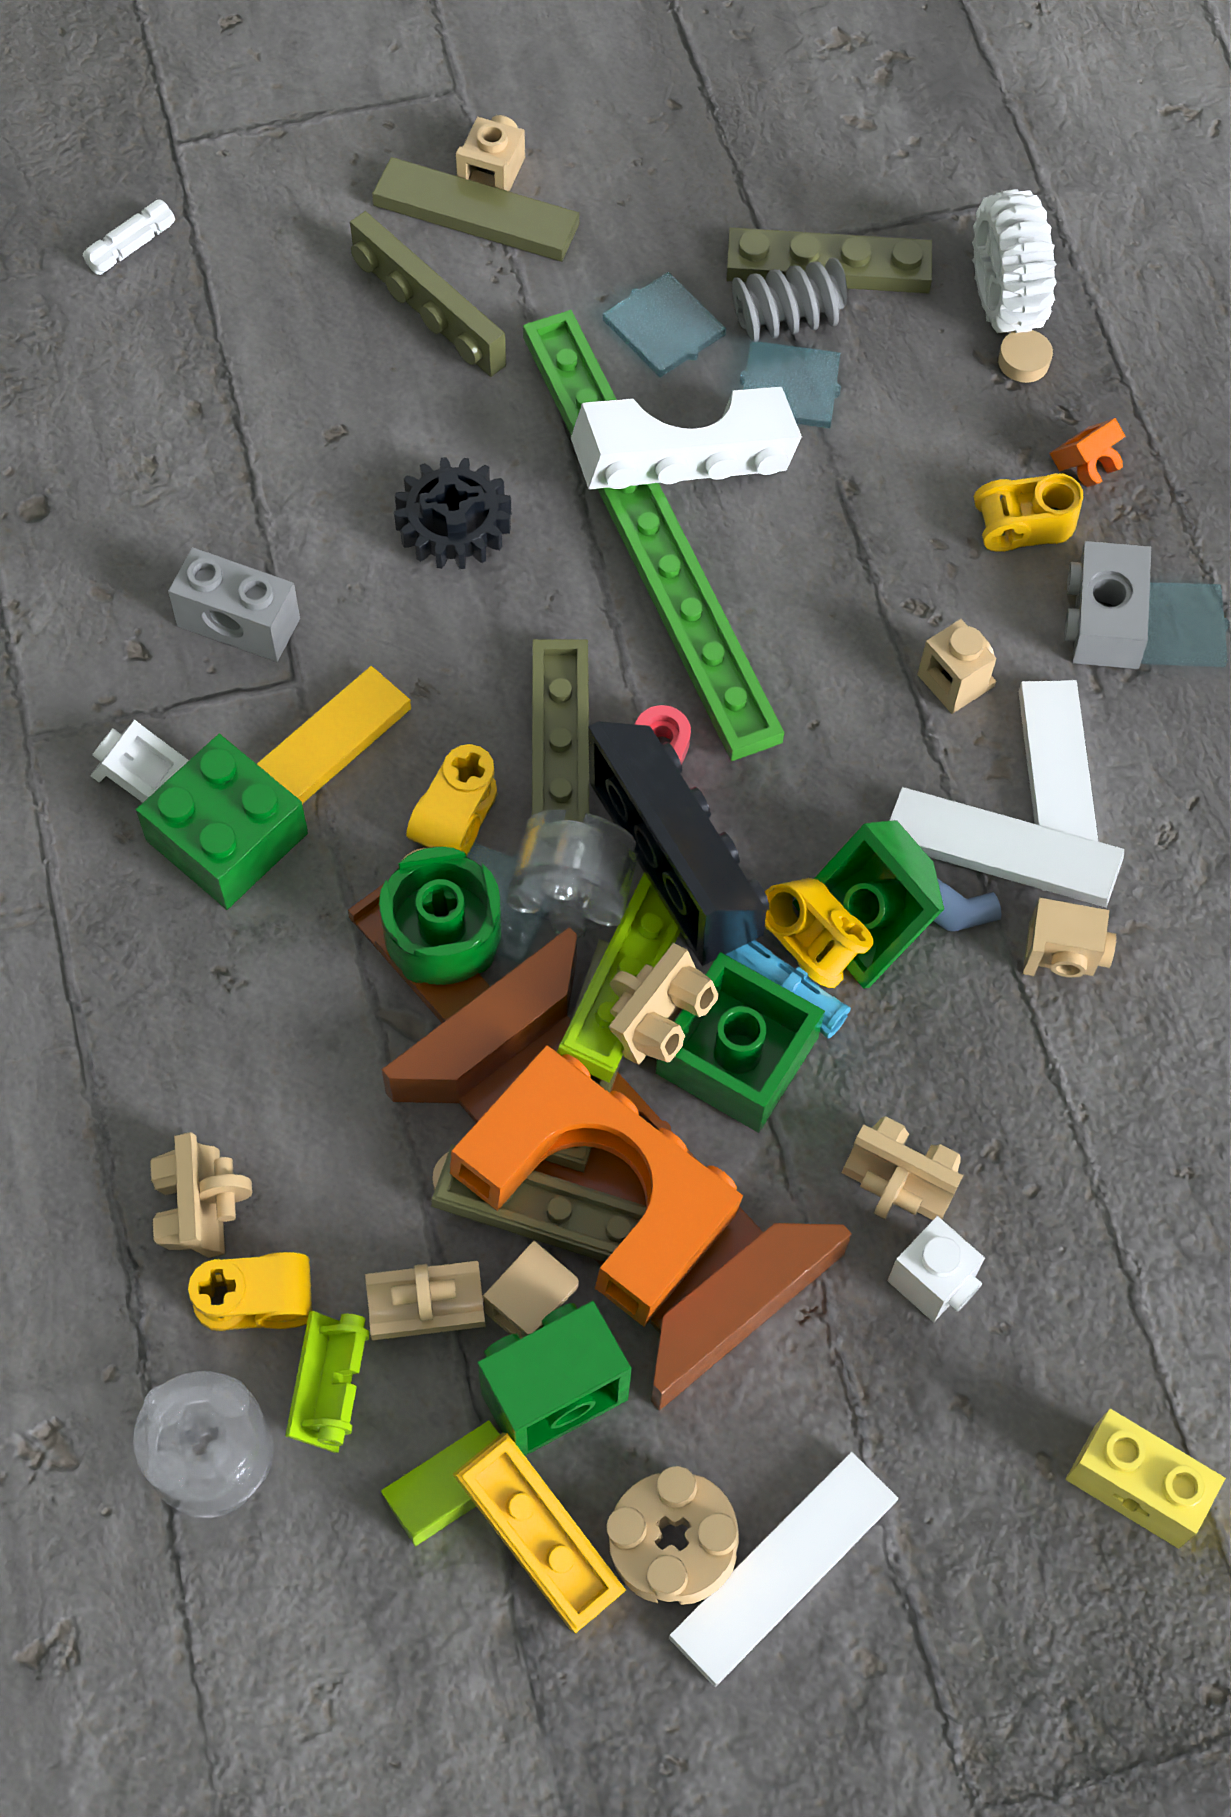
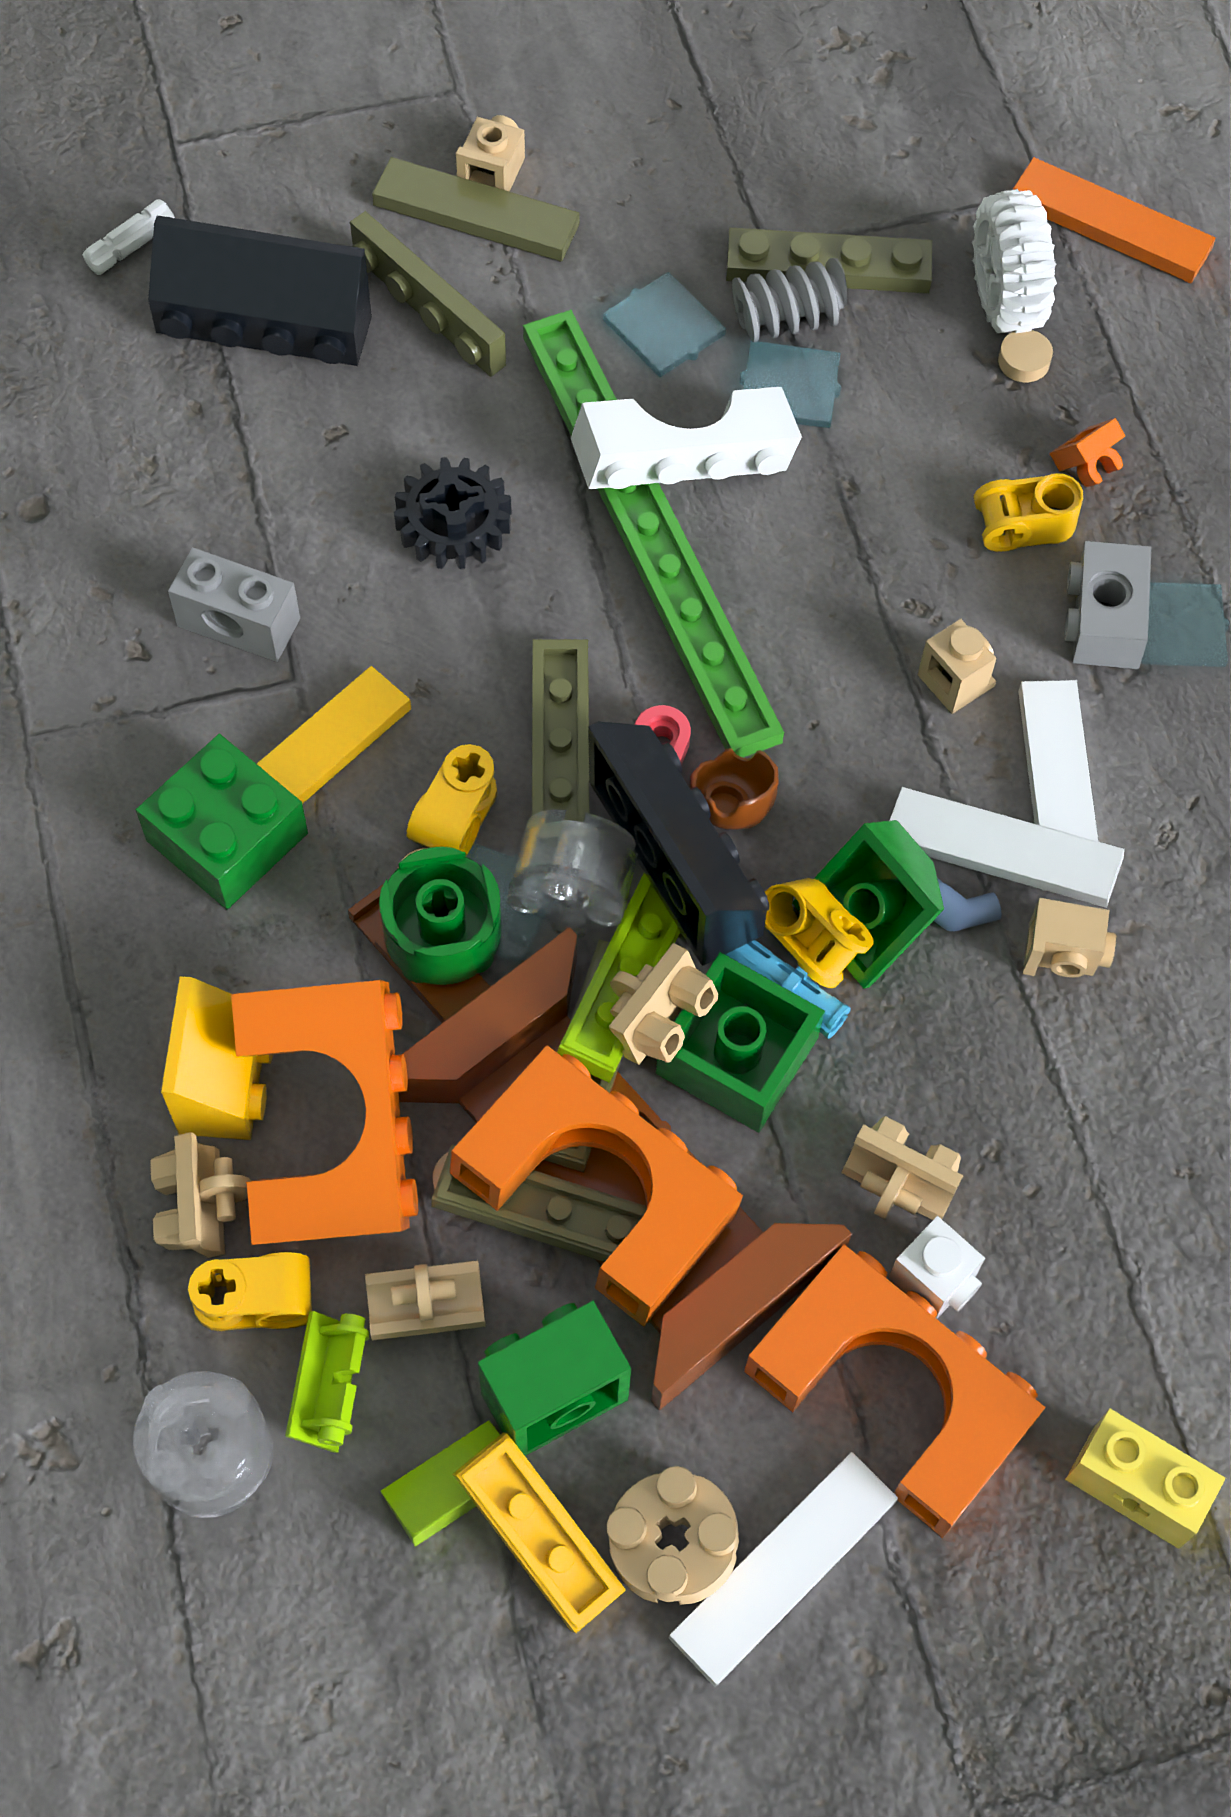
(136, 760): white bracket -> none
(203, 1078): none -> yellow slope
(259, 290): none -> black slope
(369, 1187): none -> orange arch
(529, 1291): tan panel -> none
(737, 788): none -> dark orange hair
(859, 1307): none -> orange arch
(1117, 221): none -> orange tile

